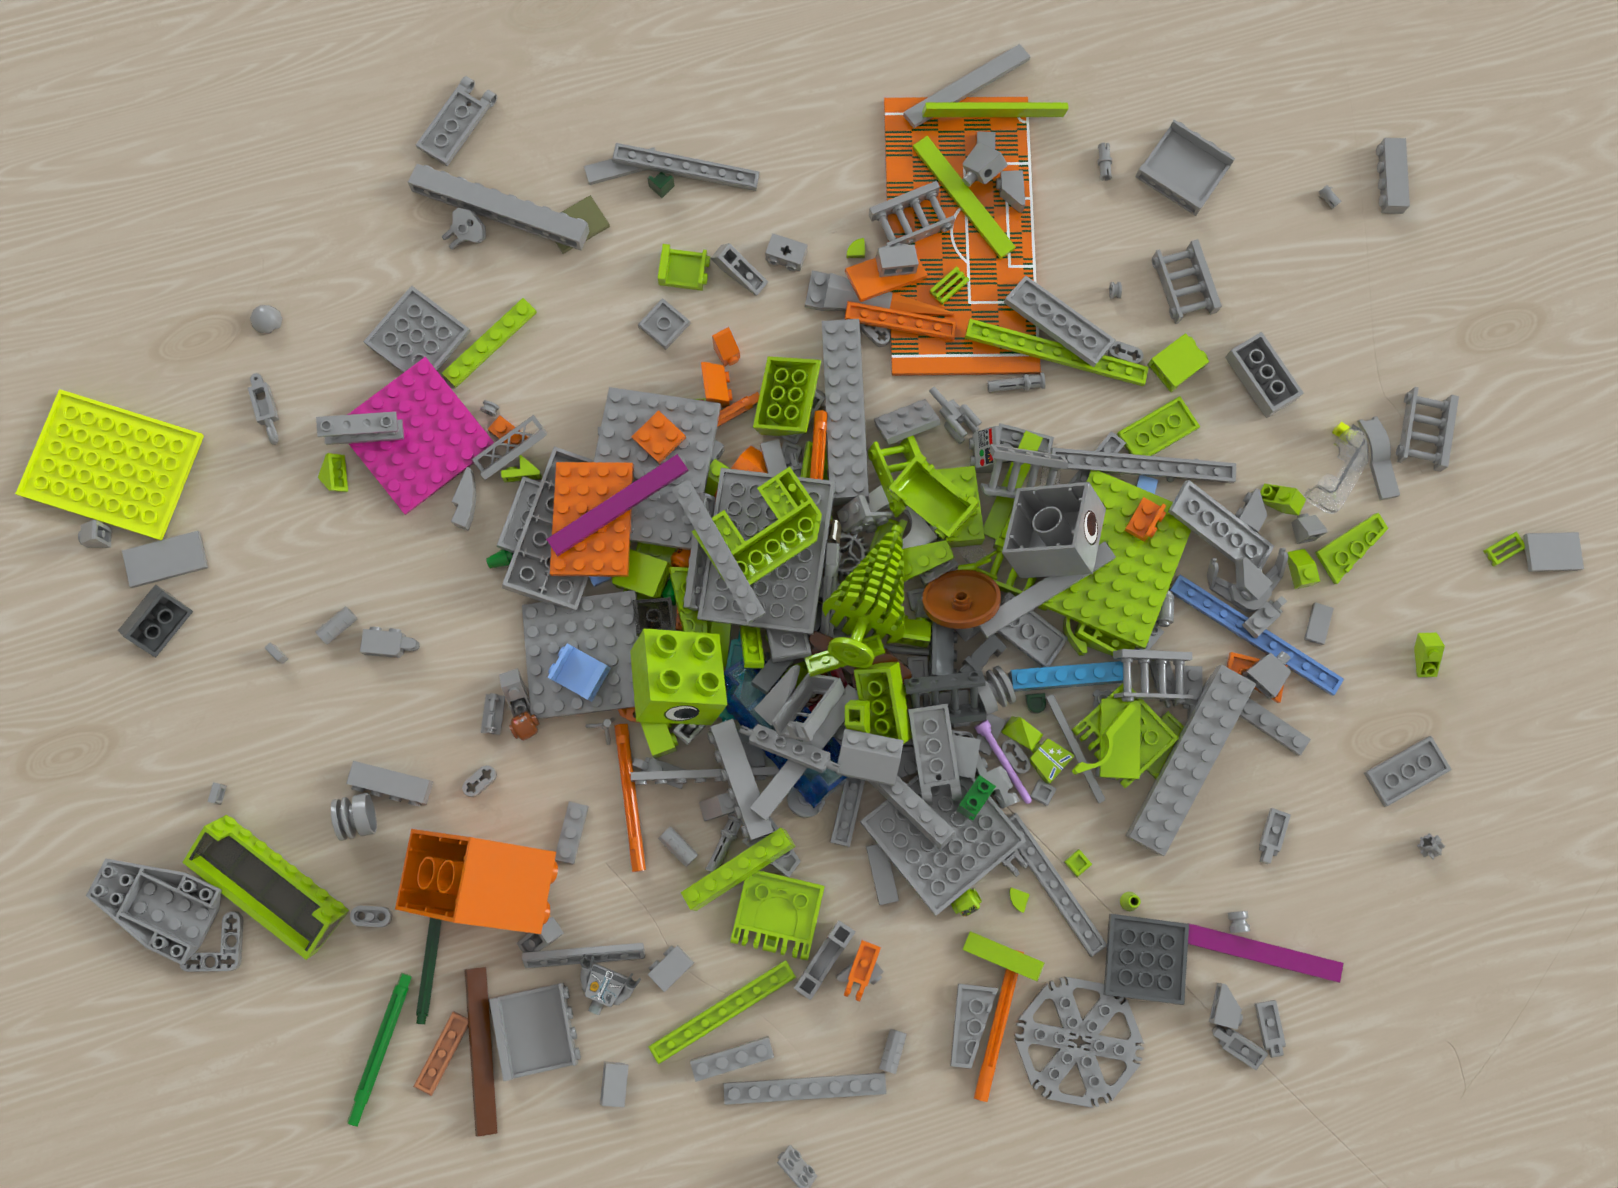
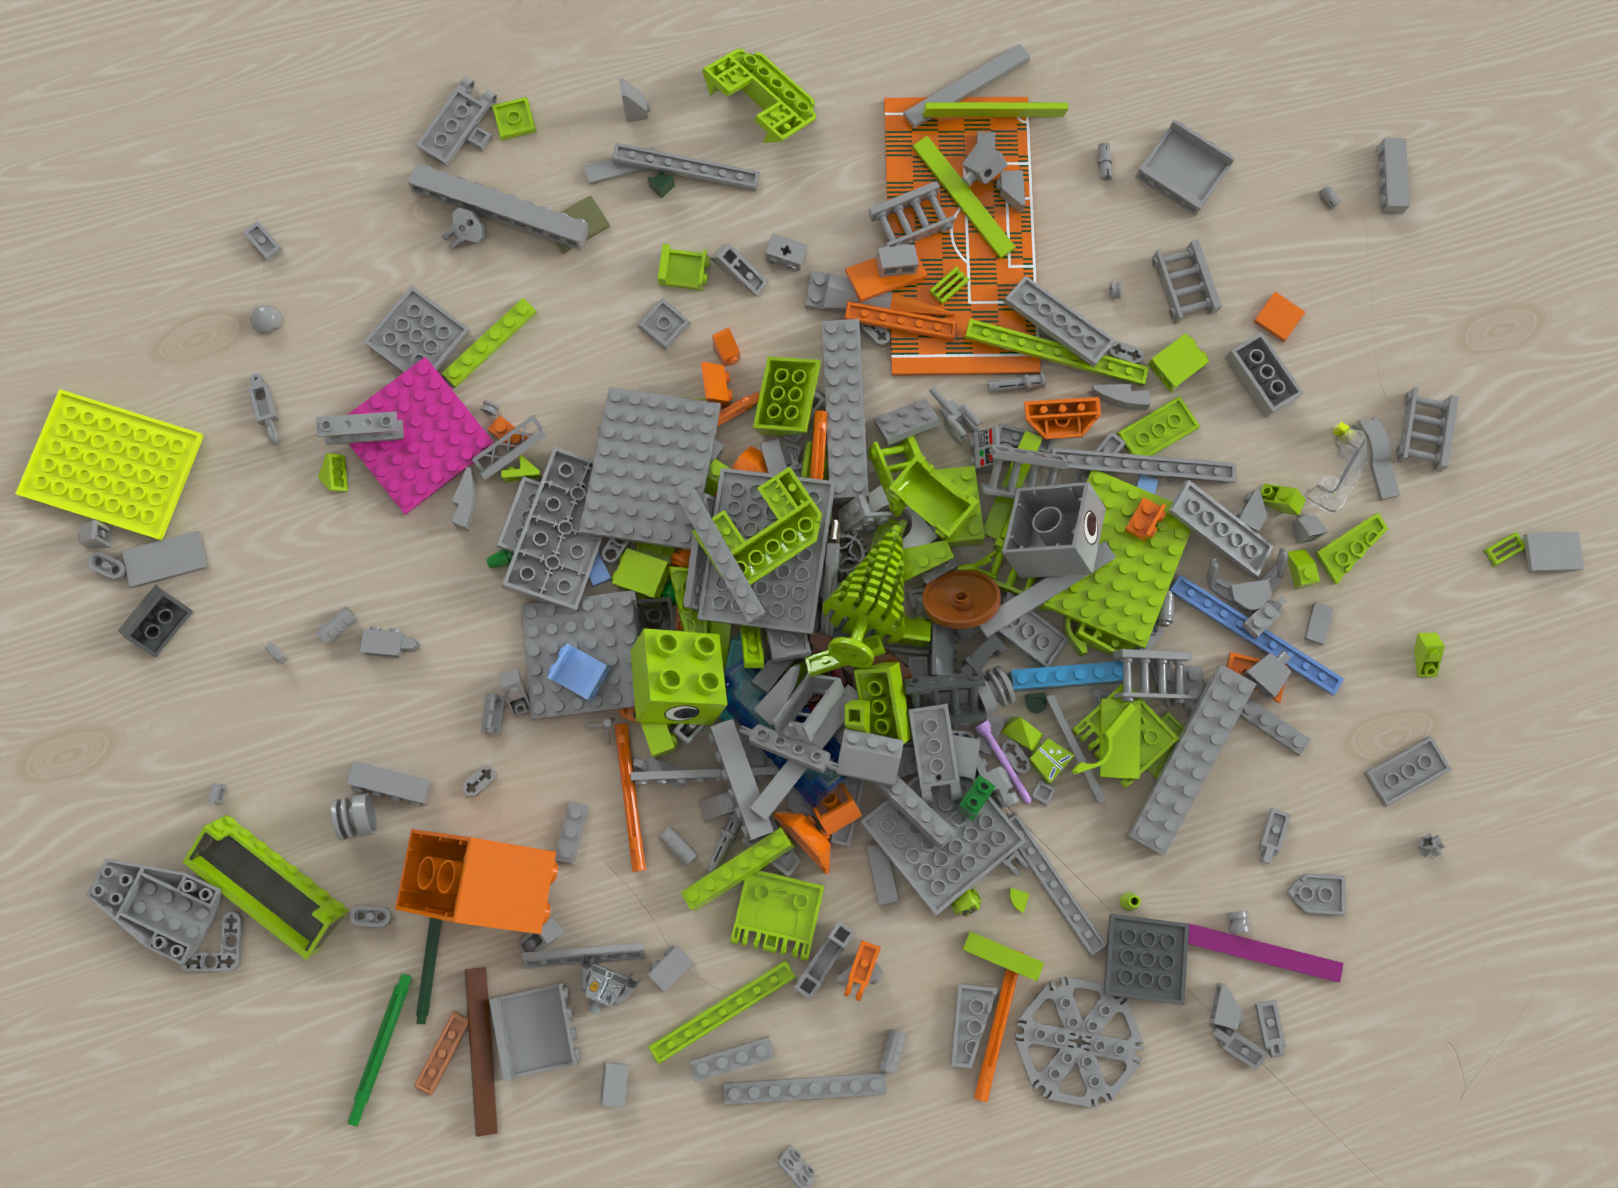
(108, 565): none -> light grey plate
(262, 241): none -> light grey plate
(479, 138): none -> light grey tile
(514, 118): none -> lime tile
(524, 725): dark orange head -> none
(577, 491): orange plate -> none
(617, 505): magenta tile -> none
(634, 102): none -> light grey slope
(658, 437): orange plate -> none
(784, 102): none -> lime slope
(808, 836): none -> orange wedge
(837, 810): none -> orange slope
(856, 249): lime tile -> none
(1062, 416): none -> orange wedge
(1078, 863): lime tile -> none
(1122, 396): none -> light grey slope
(1250, 579): light grey slope -> none
(1279, 316): none -> orange tile
(1319, 894): none -> light grey tile

